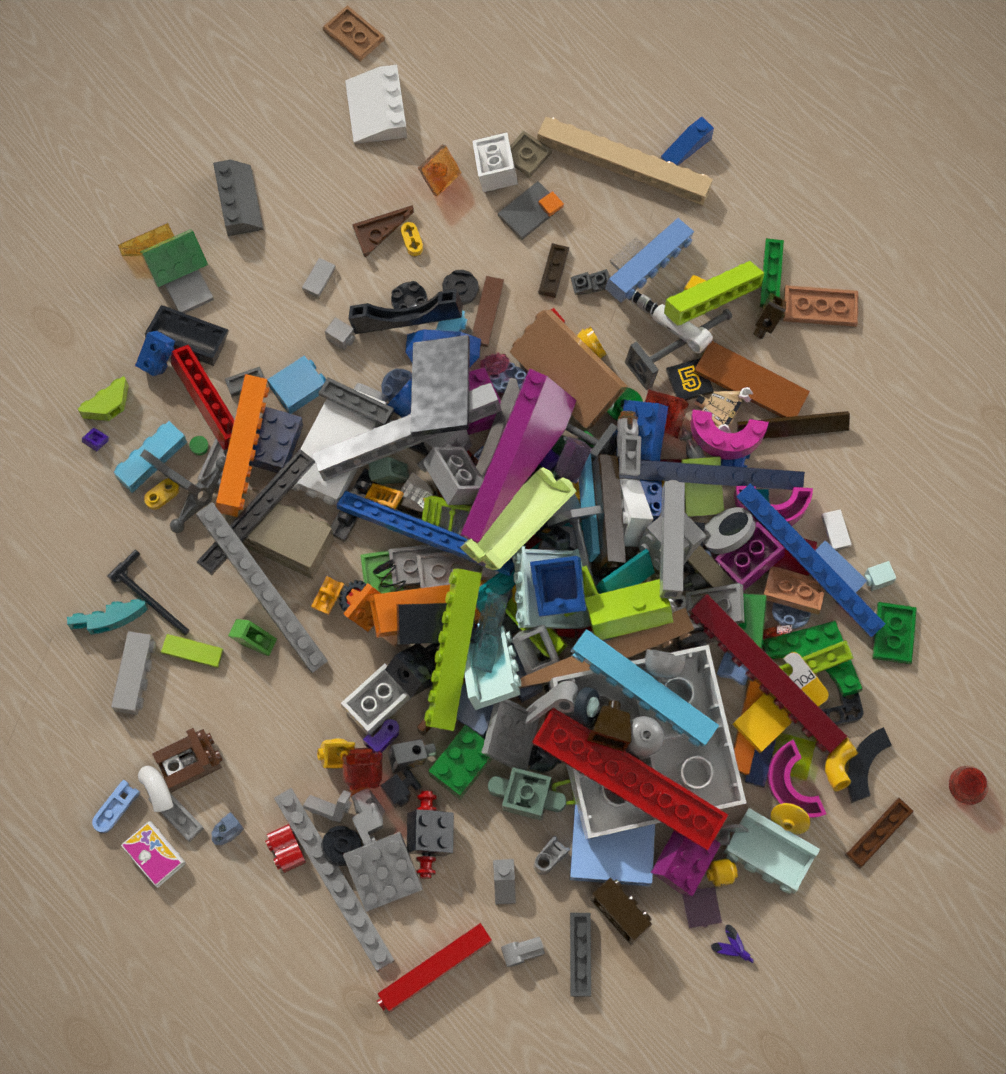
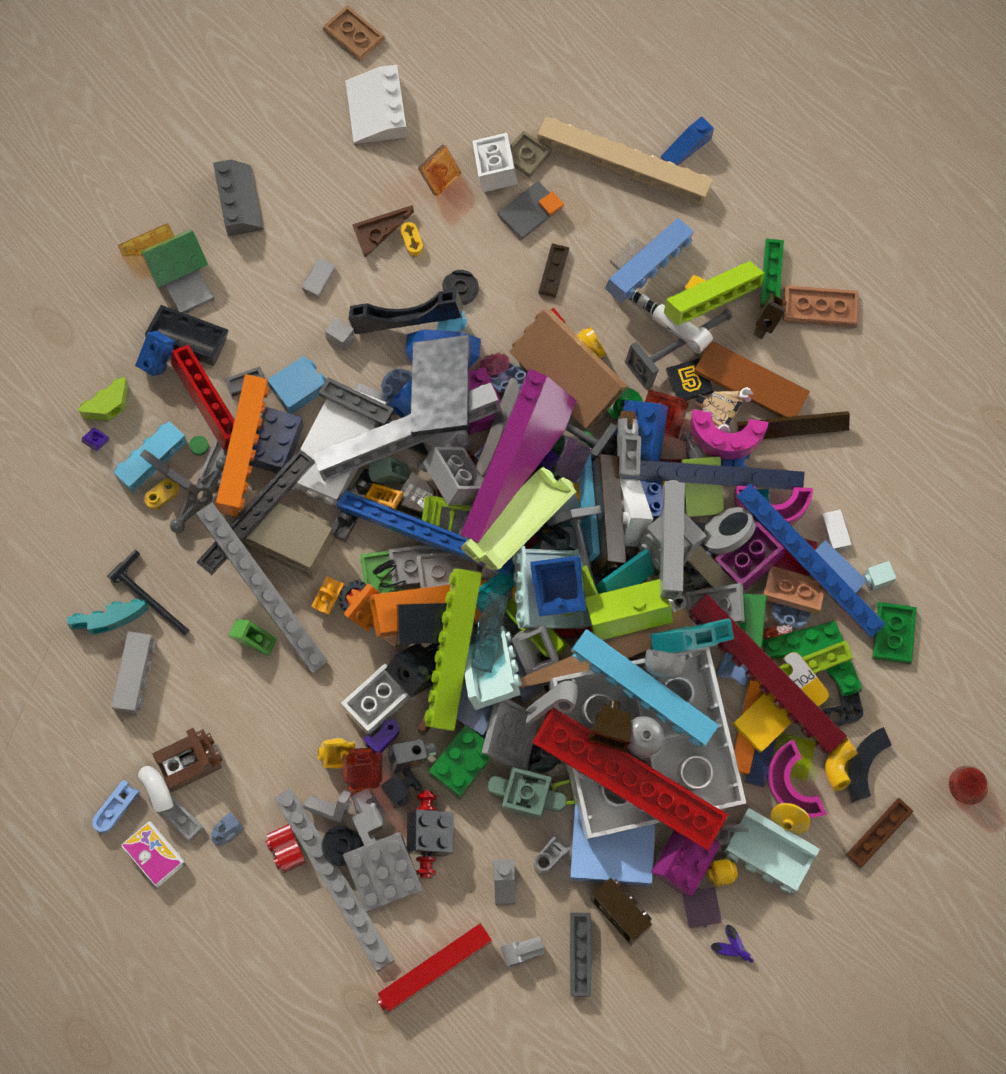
(192, 650): lime tile -> none
(408, 295): black dish -> none
(487, 309): reddish brown tile -> none
(586, 705): black wheel -> none
(590, 283): dark grey slope -> none
(693, 637): none -> teal slope

